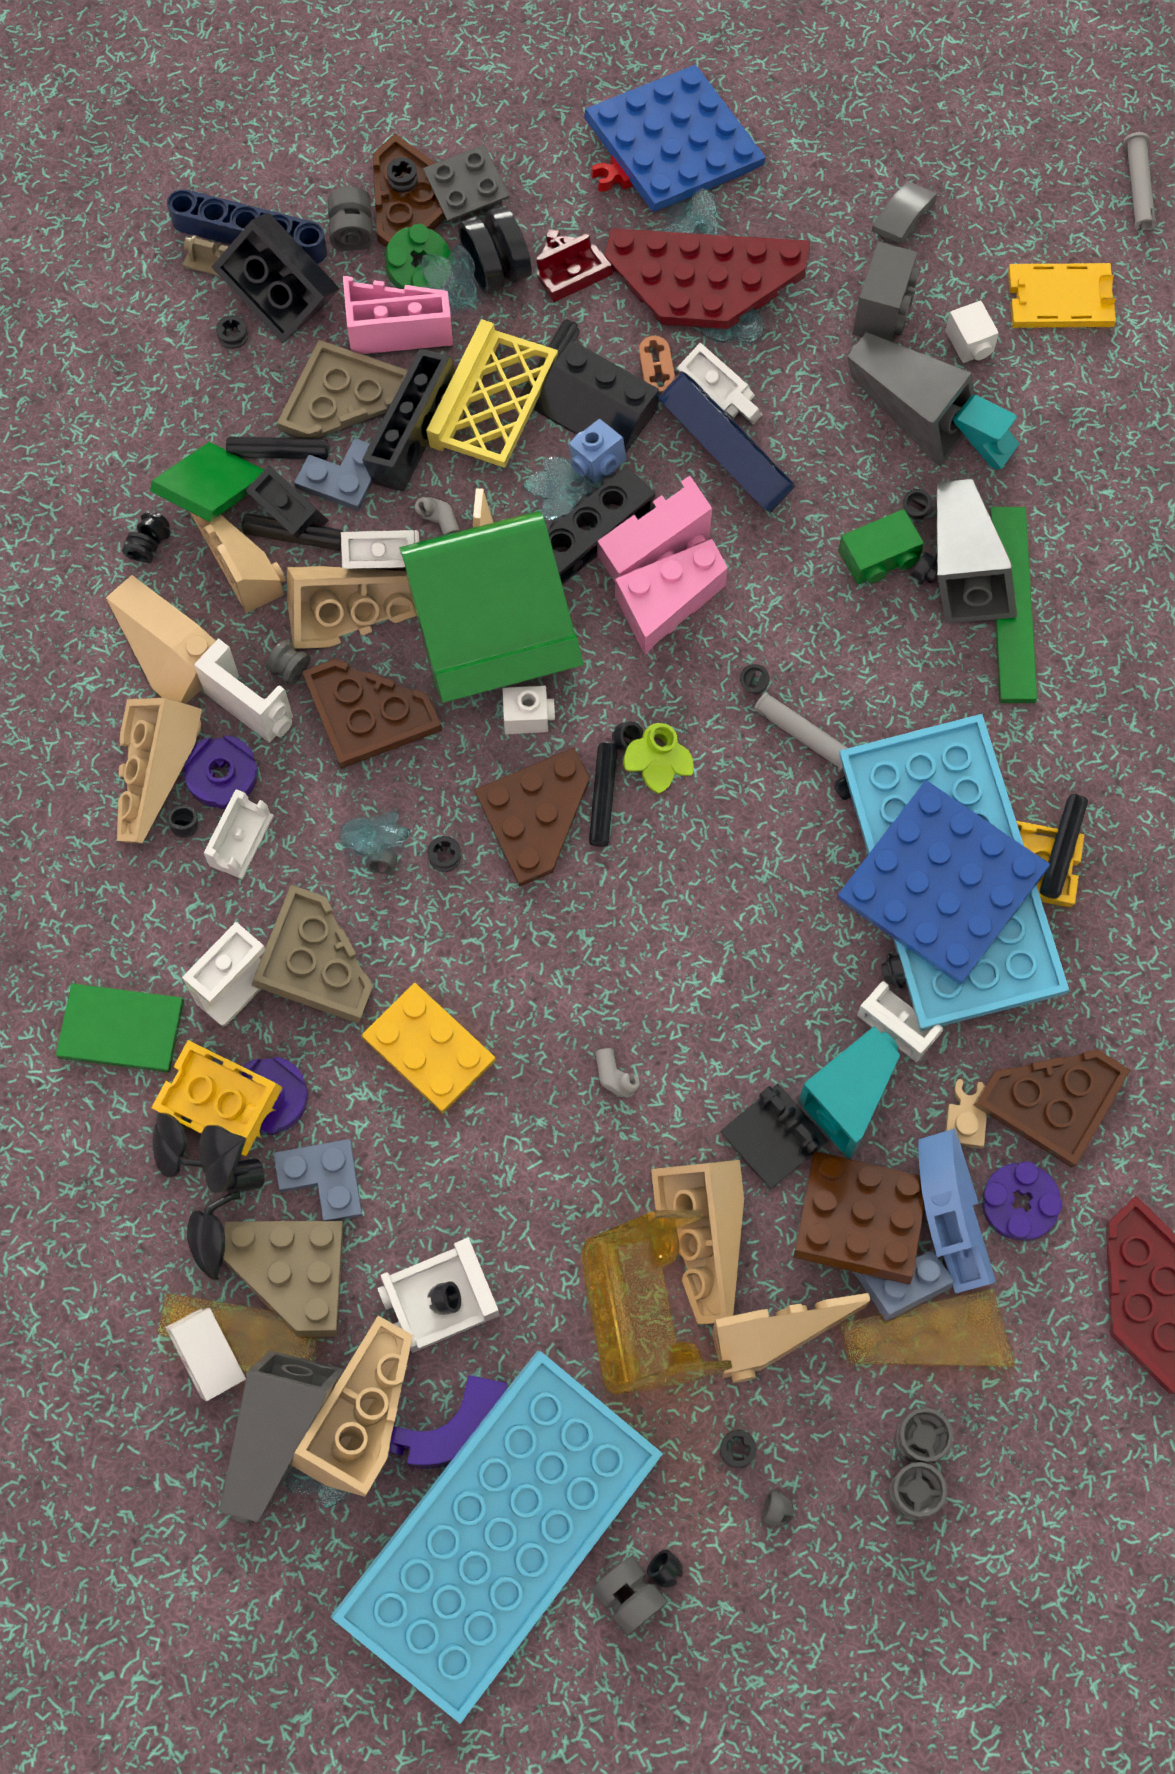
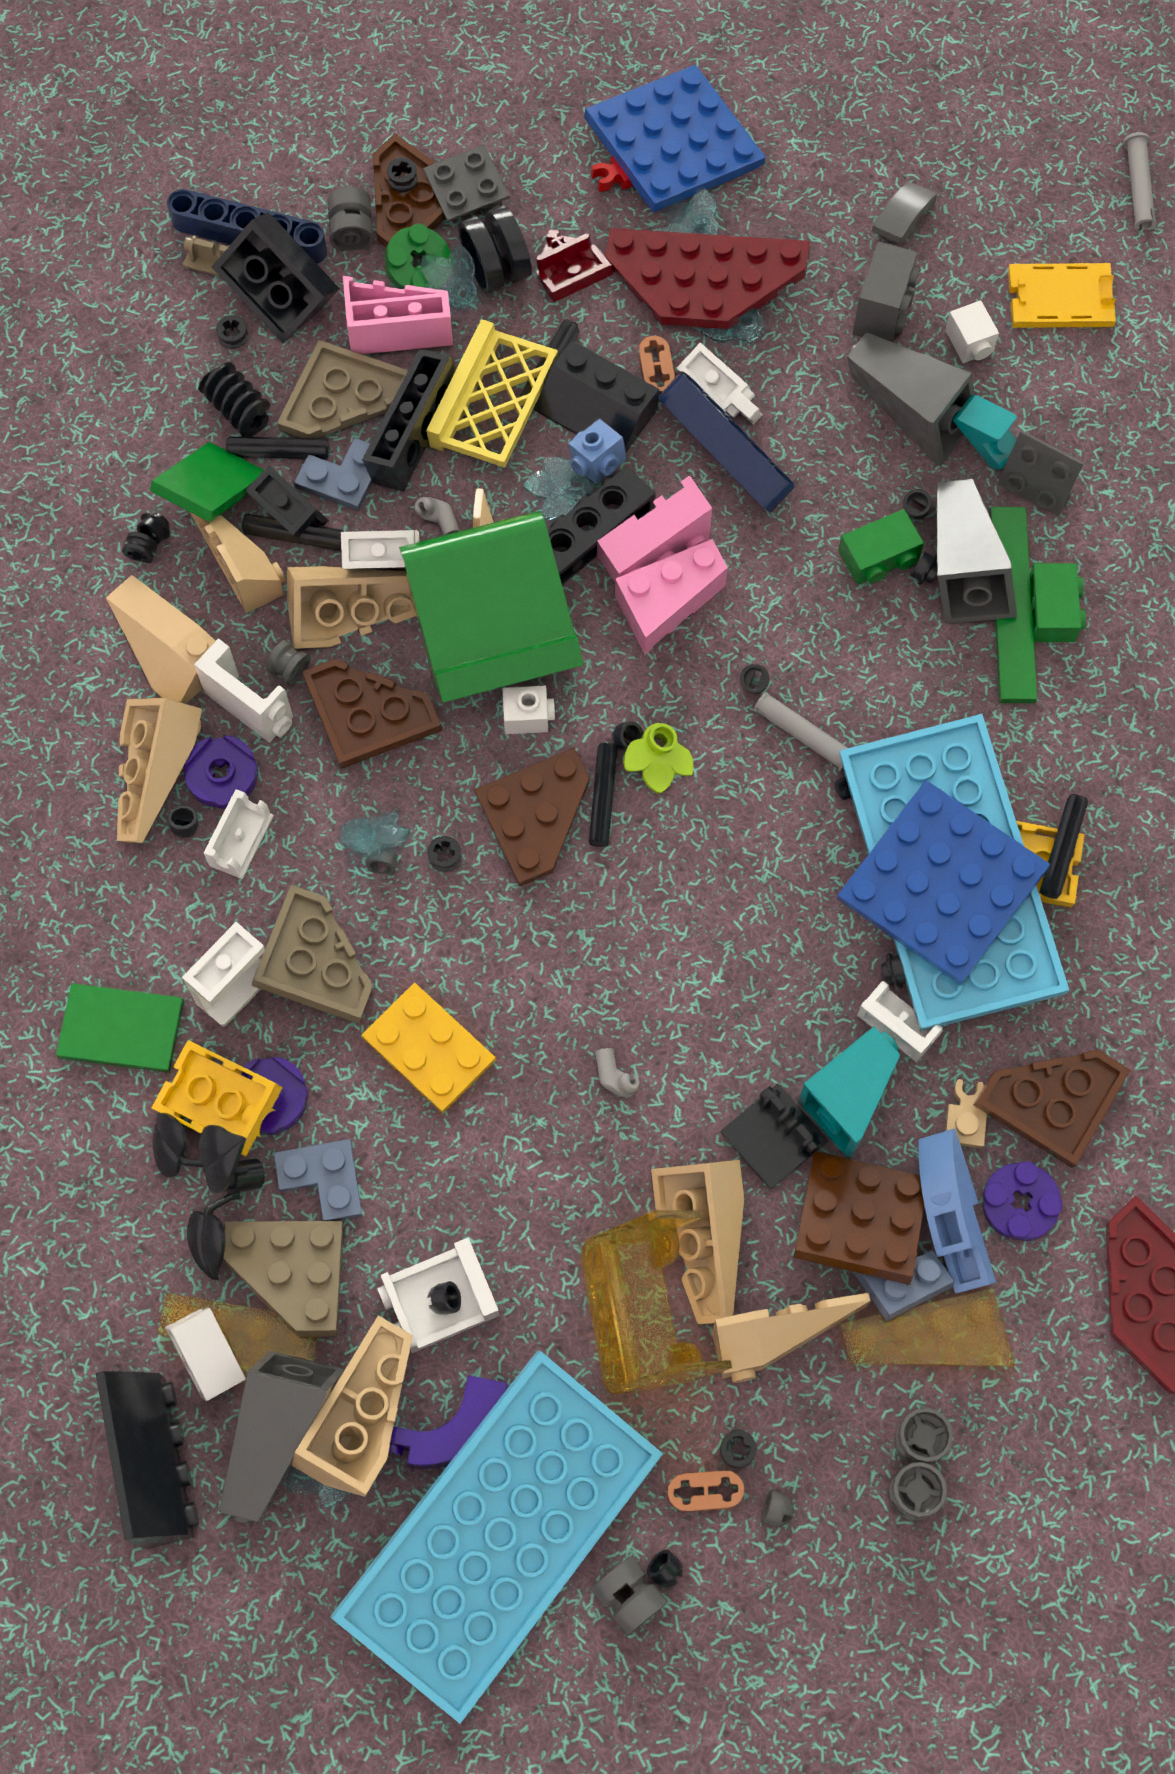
(146, 1458): none -> black slope
(236, 399): none -> black piece
(705, 1480): none -> nougat beam
(1040, 473): none -> dark grey hinge
(1056, 602): none -> green brick

